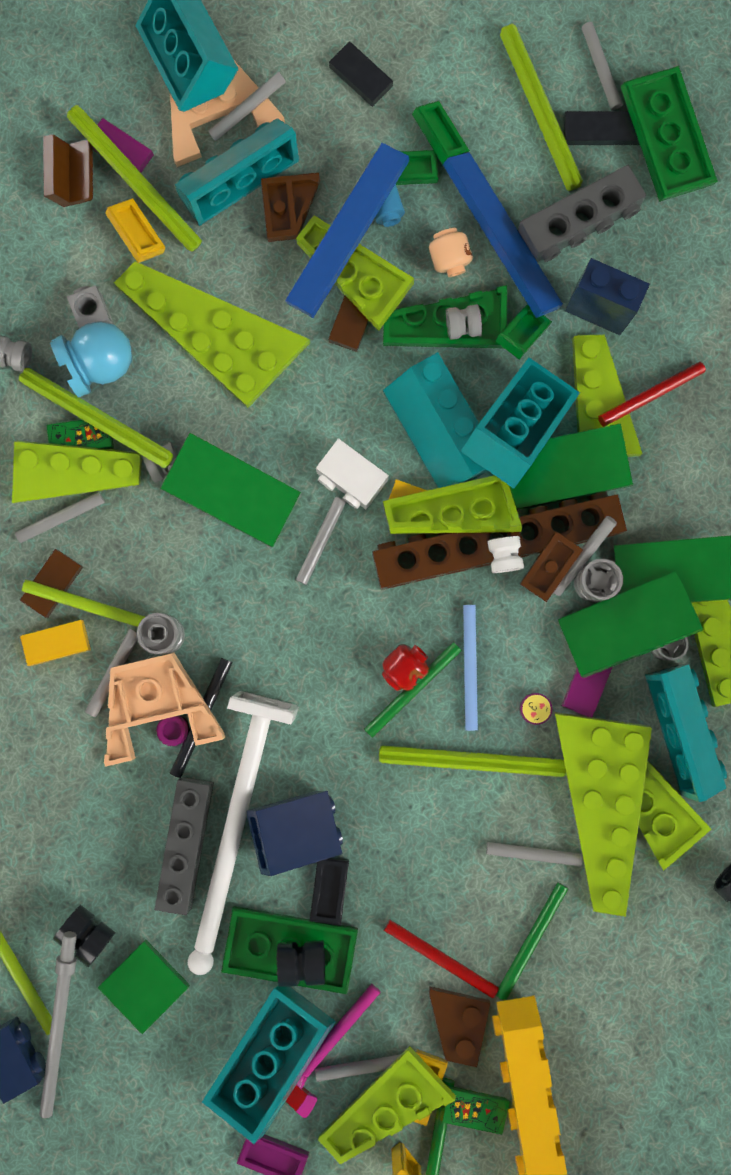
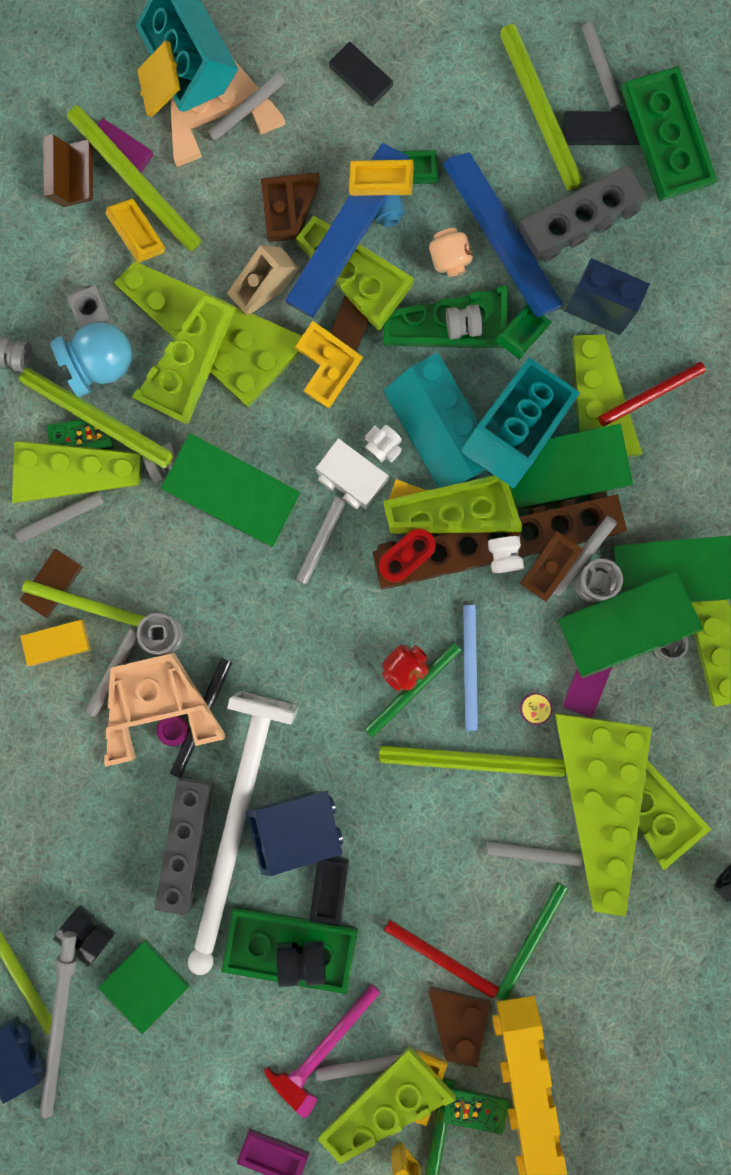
(158, 79): none -> yellow piece
(183, 370): none -> lime wing
(238, 170): teal slope -> none
(263, 278): none -> tan slope
(268, 1062): teal brick -> none
(334, 360): none -> yellow plate
(381, 177): none -> yellow tile
(383, 443): none -> white gear
(406, 556): none -> red plate
(439, 131): green tile -> none
(686, 732): teal slope -> none

